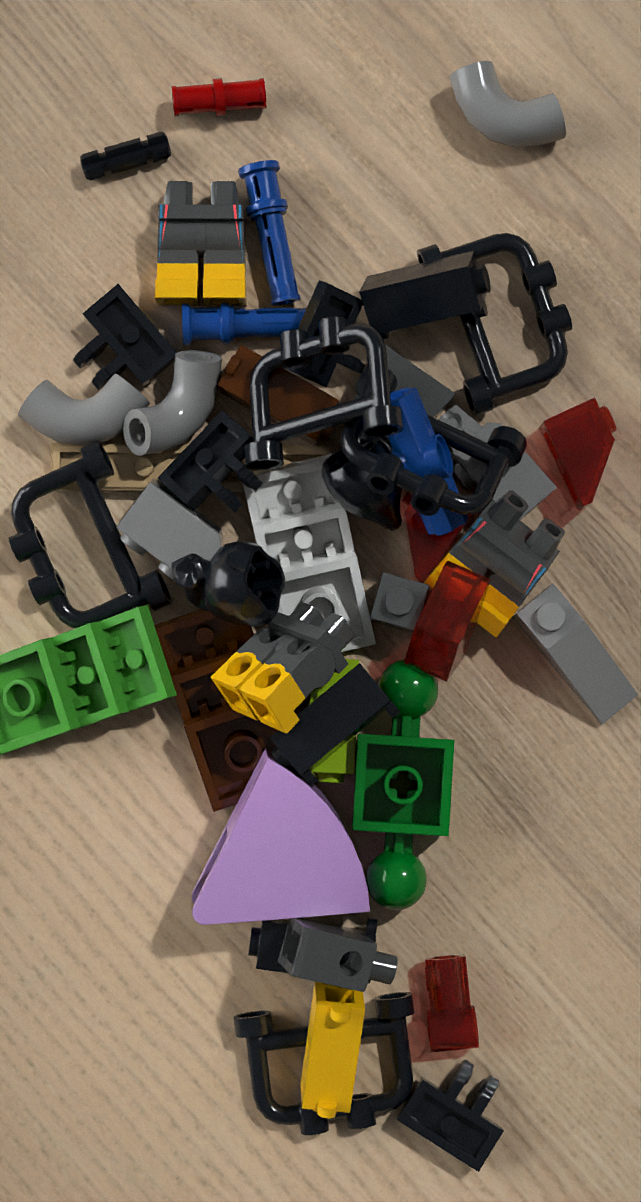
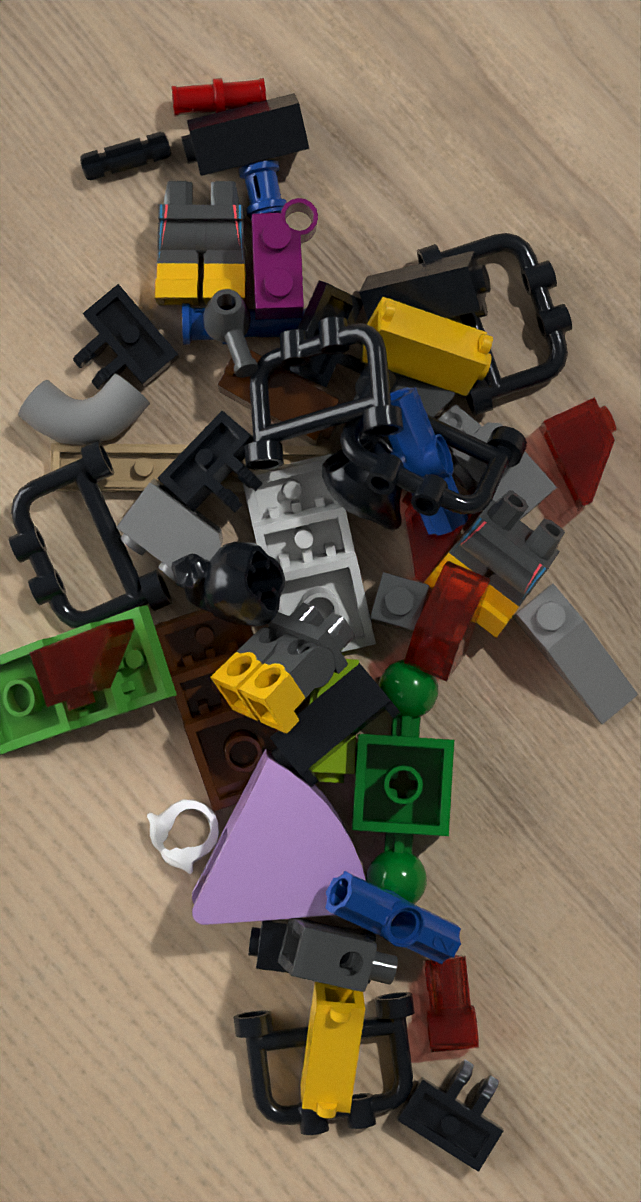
(81, 664): none -> clear red slope
(162, 824): none -> white piece
(182, 411): light grey cylinder -> none
(231, 327): none -> dark grey bar
(246, 135): none -> black brick
(279, 261): none -> magenta hinge
(375, 909): none -> blue piece
(431, 346): none -> yellow brick
(503, 117): light grey cylinder -> none

